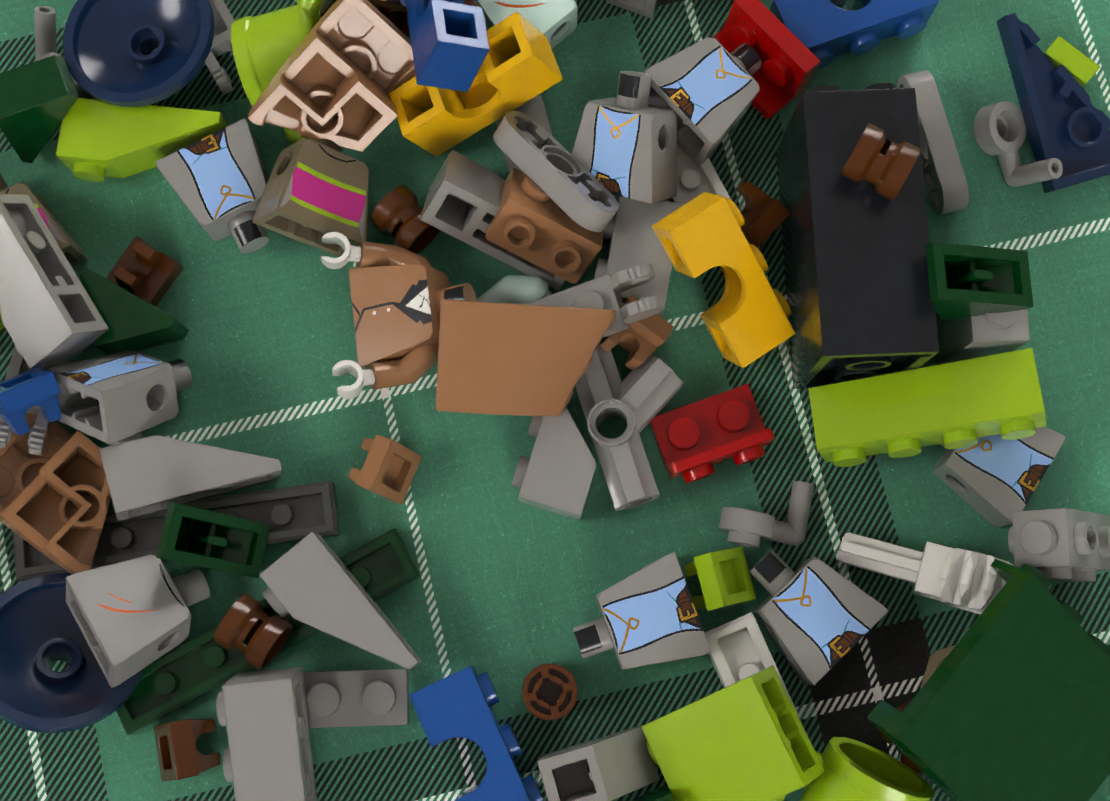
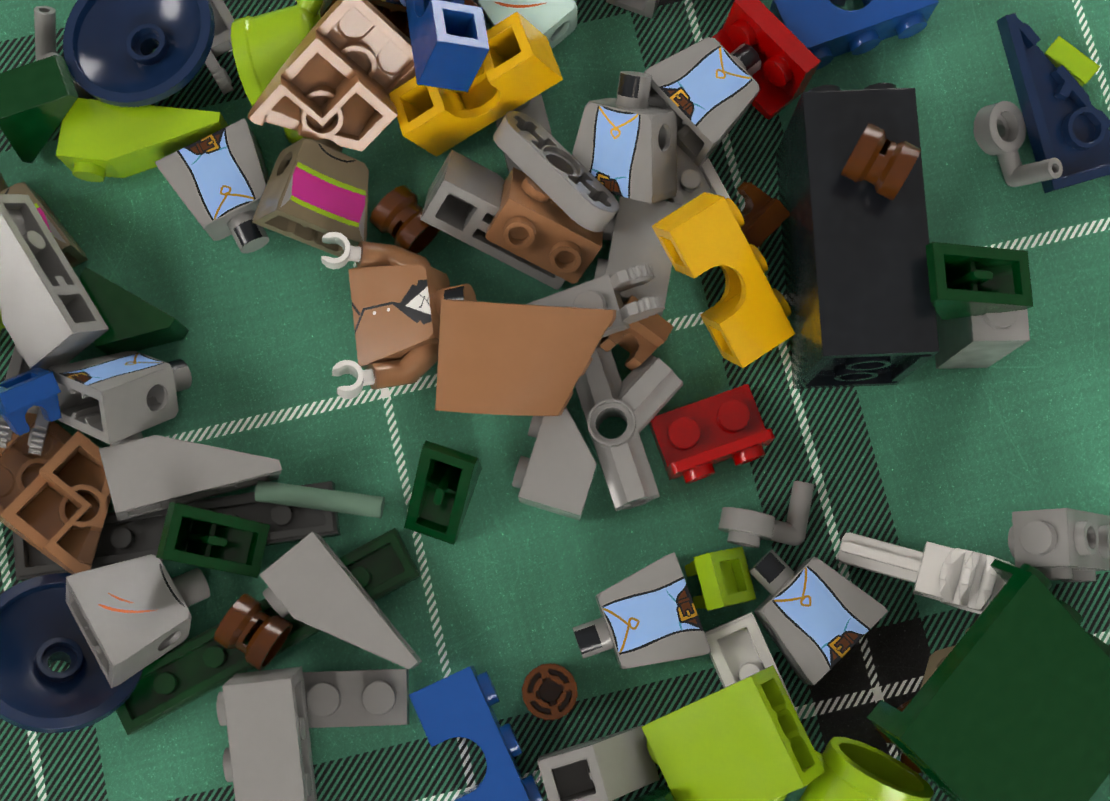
(145, 271): reddish brown tile -> none
(178, 749): reddish brown tile -> none
(319, 499): none -> sand green piece
(387, 468): medium nougat tile -> none
(442, 492): none -> dark green slope
(516, 289): light aqua arm -> none
(928, 407): lime brick -> none
(941, 164): light grey beam -> none
(999, 473): torso -> none

